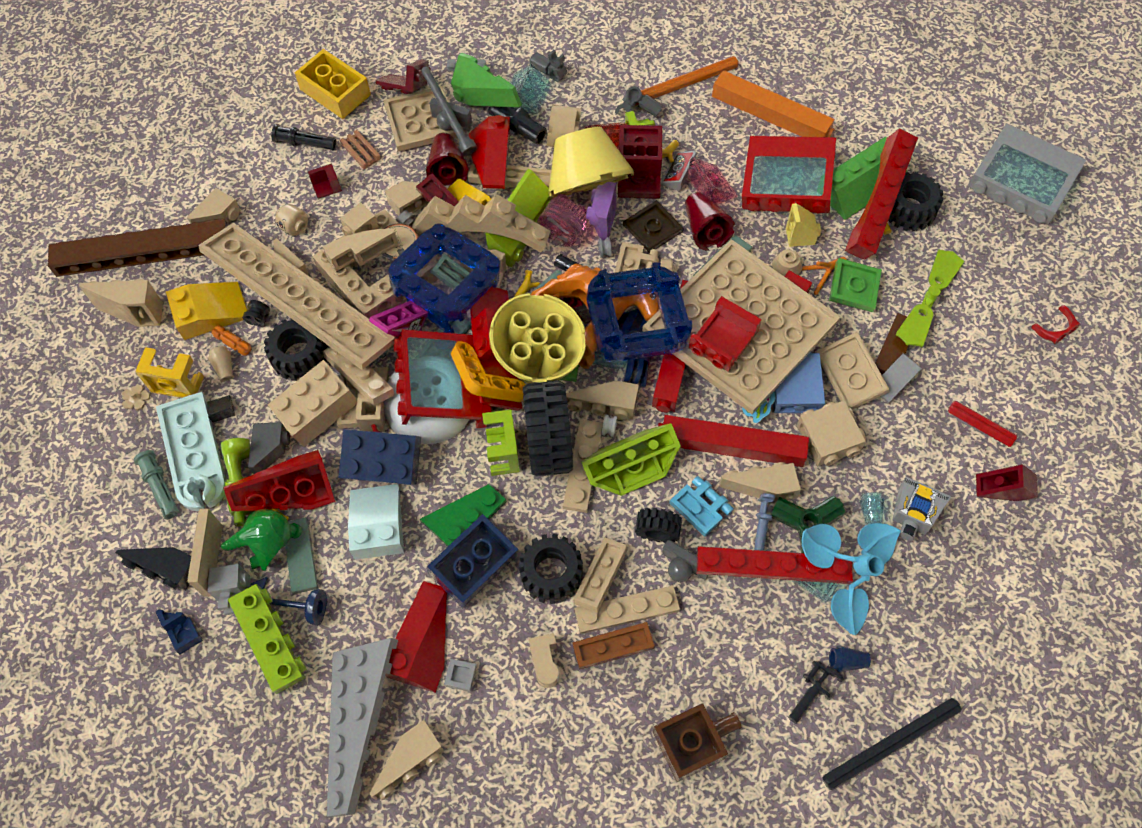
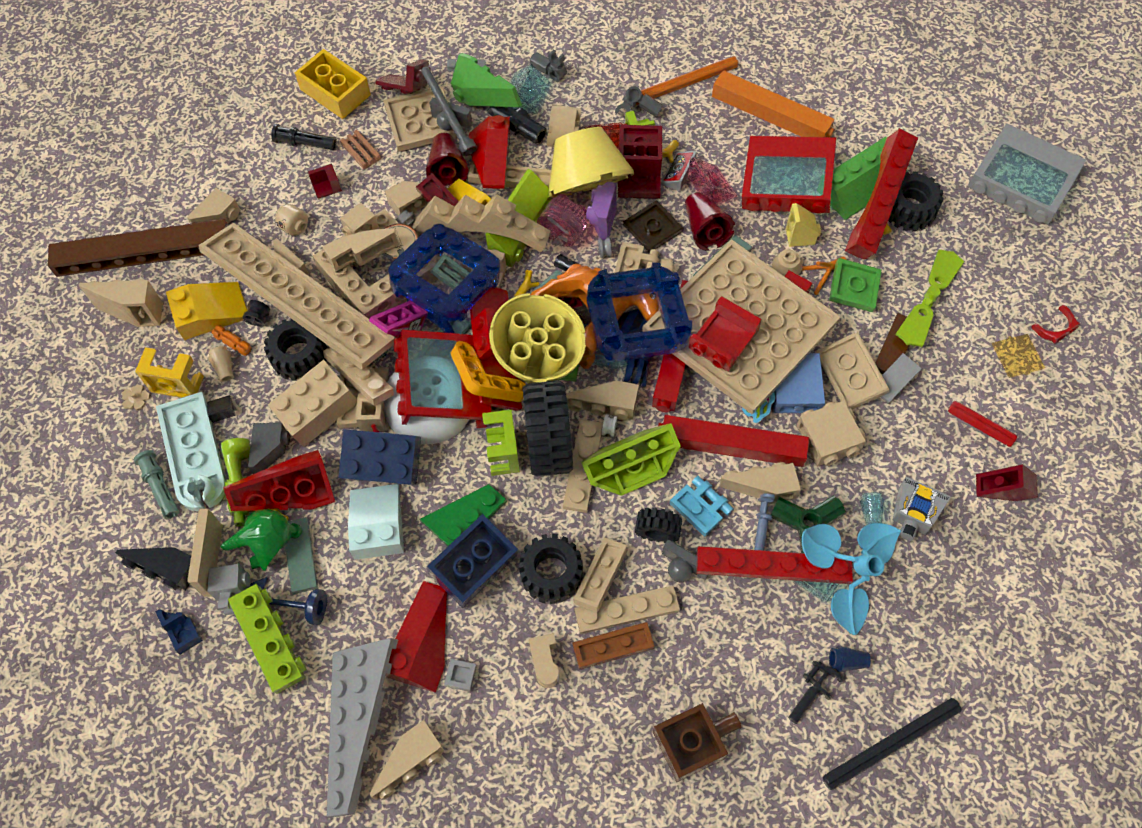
(1018, 355): none -> clear yellow piece

